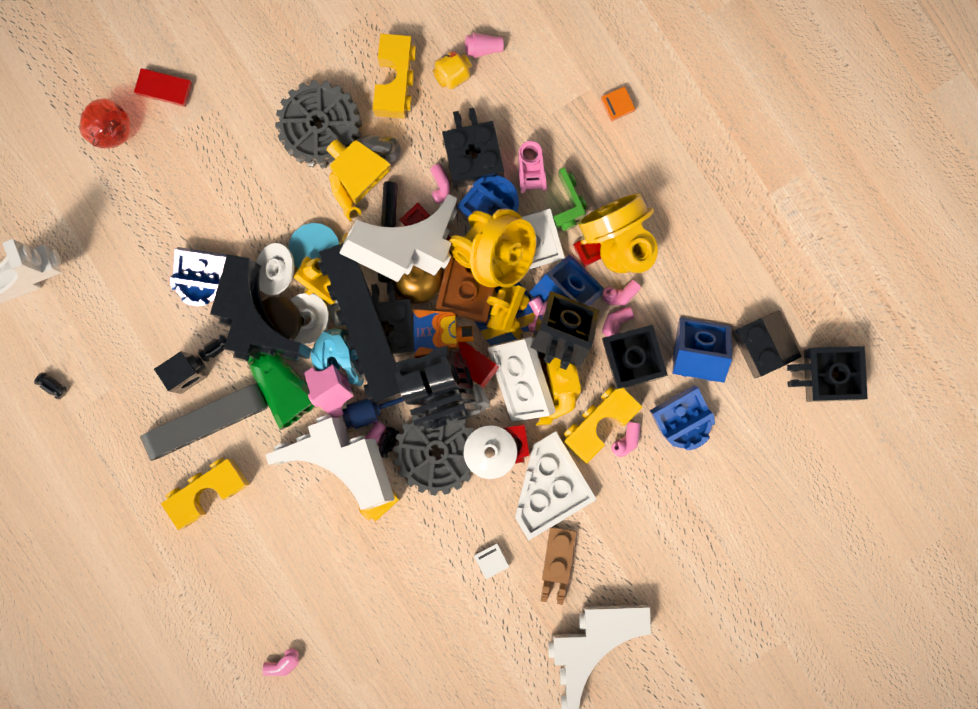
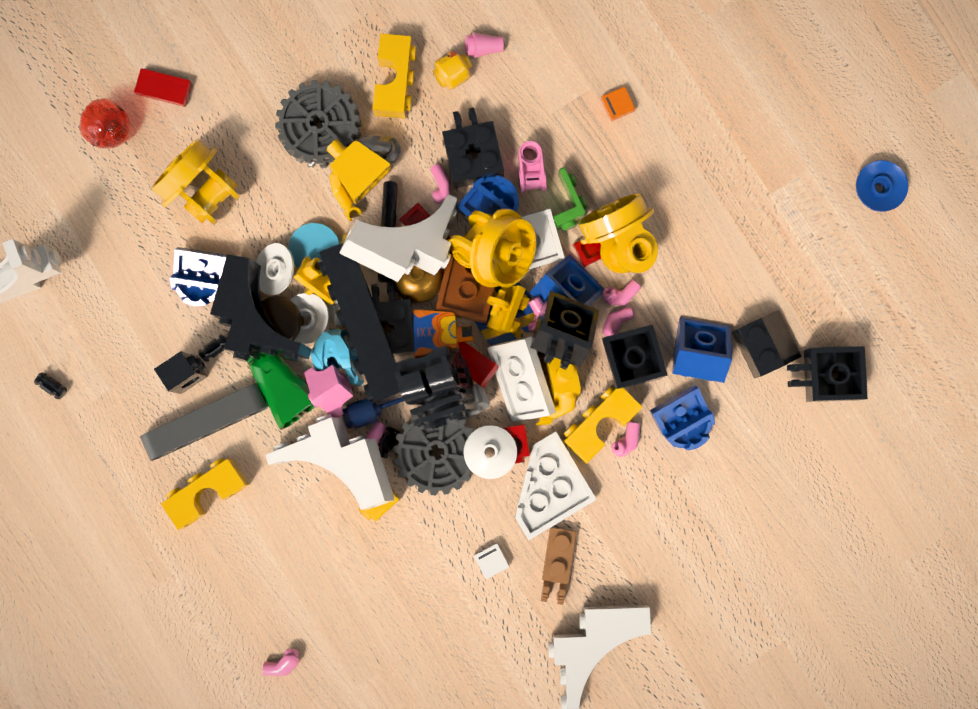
(181, 173): none -> yellow piece
(890, 178): none -> blue dish

